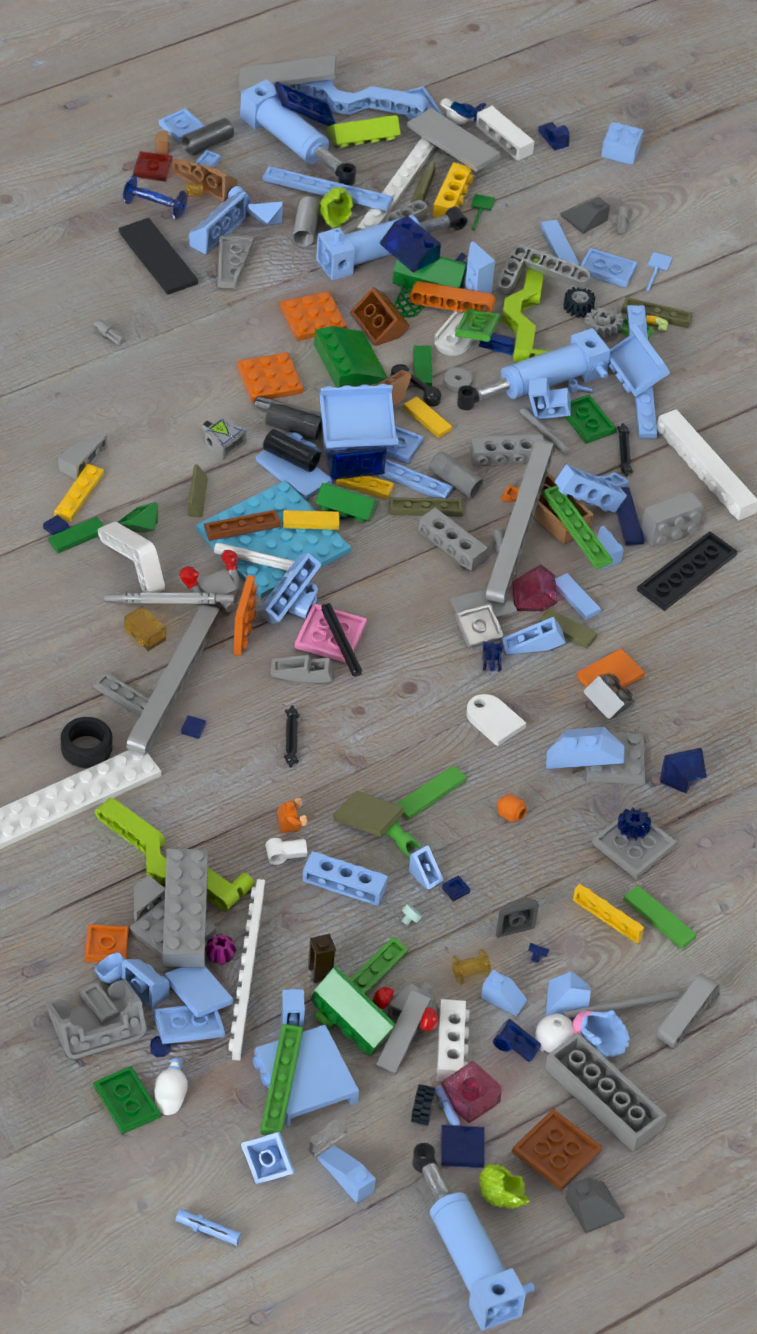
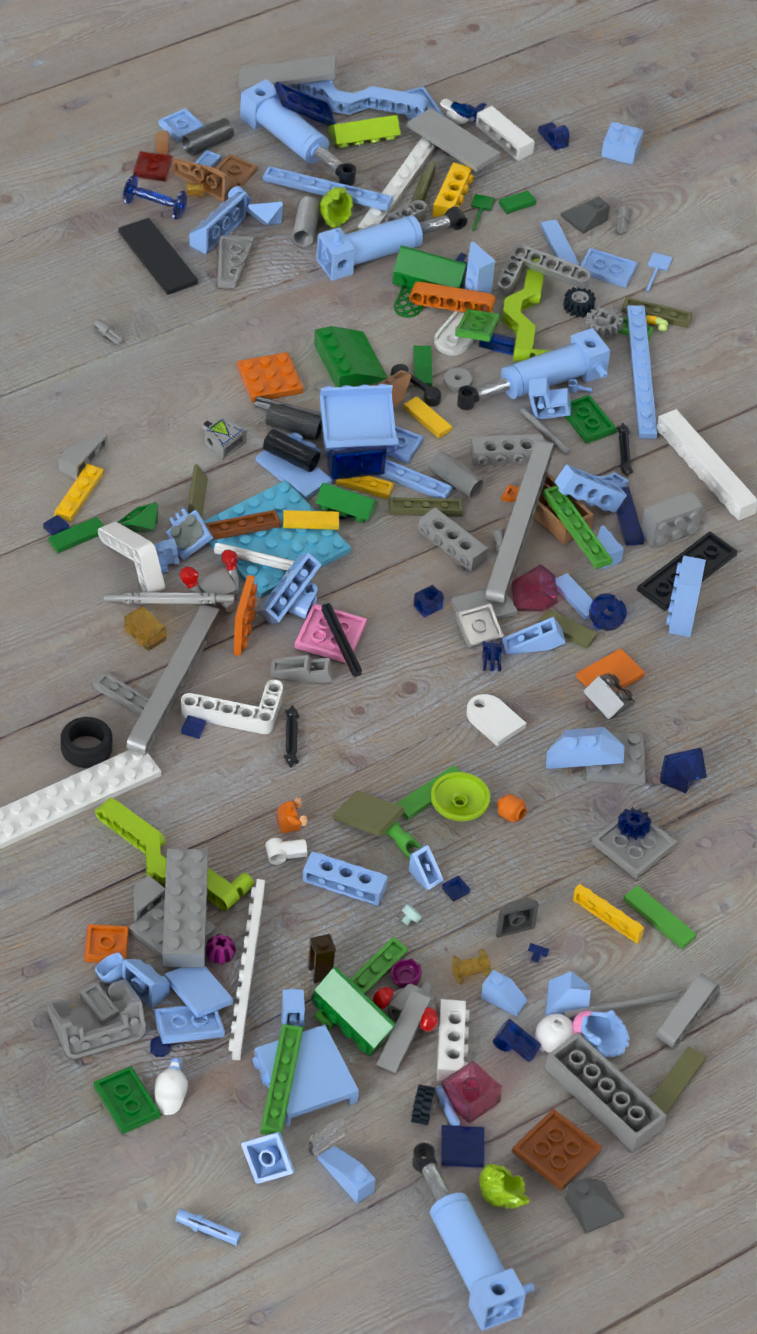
(167, 553): none -> light blue piece
(189, 532): none -> piece
(235, 714): none -> white beam
(238, 168): none -> medium nougat tile
(311, 313): orange plate -> none
(379, 317): dark orange slope -> none
(406, 972): none -> magenta hair
(411, 244): clear blue slope -> none
(428, 600): none -> clear blue brick
(460, 789): none -> lime dish
(517, 202): none -> green tile
(605, 621): none -> clear blue plate
(636, 363): light blue panel -> none
(678, 1079): none -> olive tile
(685, 596): none -> light blue brick

